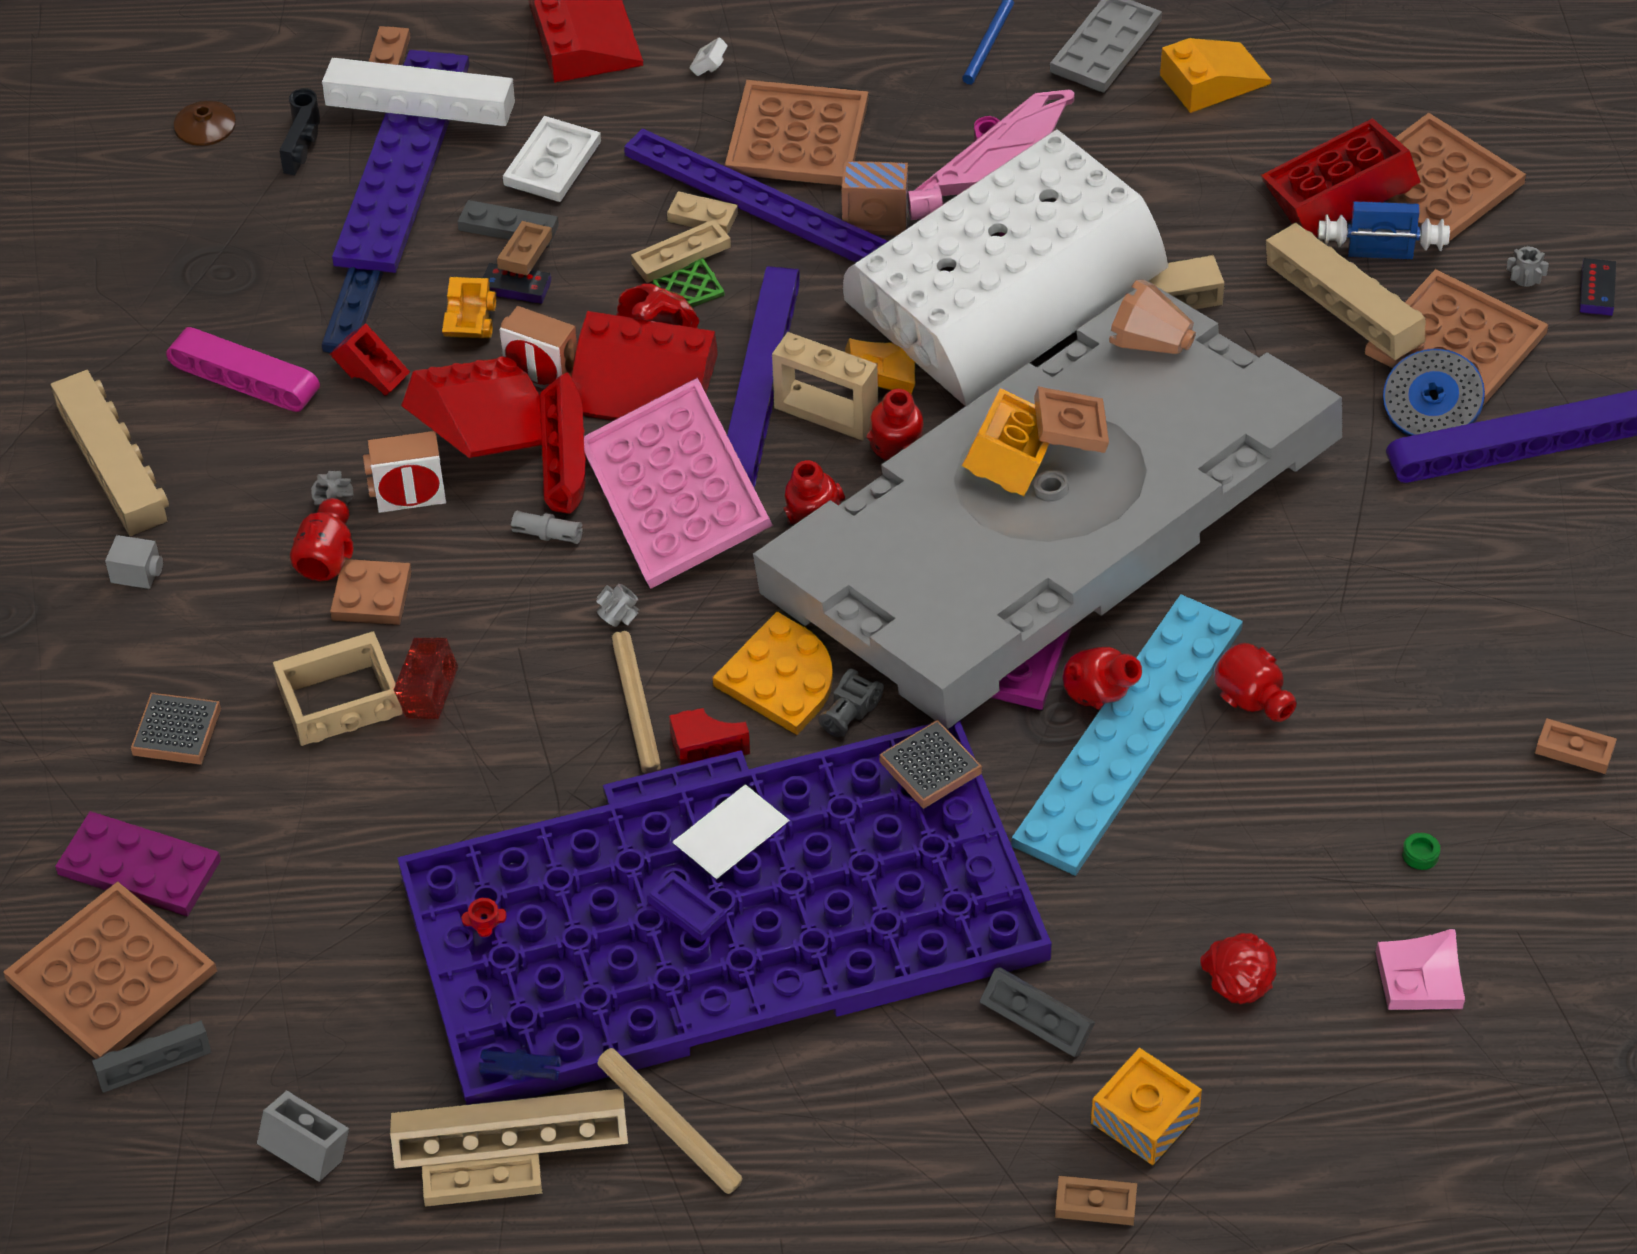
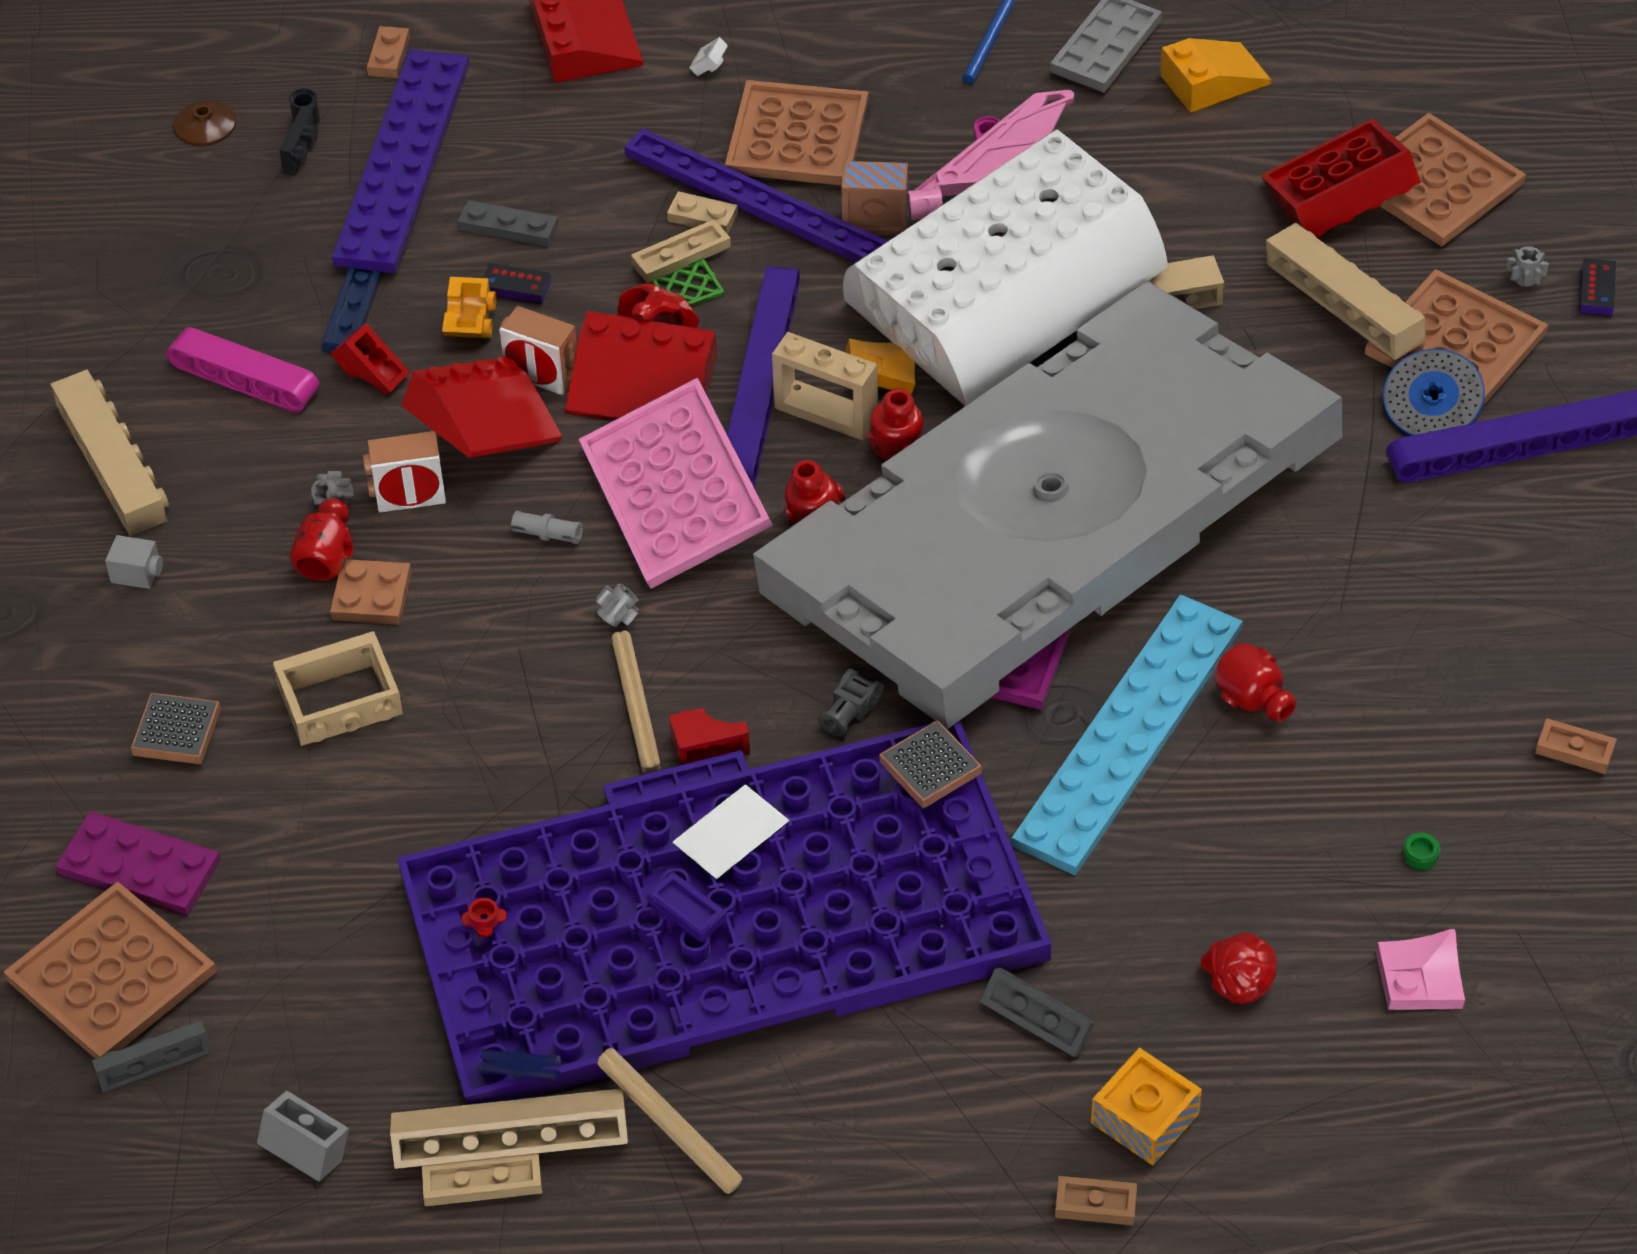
(418, 91): white brick -> none
(426, 678): clear red brick -> none
(524, 248): medium nougat plate -> none
(552, 158): white plate -> none
(562, 445): red brick -> none
(780, 673): light orange plate -> none
(1007, 444): light orange slope -> none
(1071, 419): nougat plate -> none
(1100, 676): red piece -> none
(1151, 322): nougat cone -> none
(1383, 231): blue plate -> none

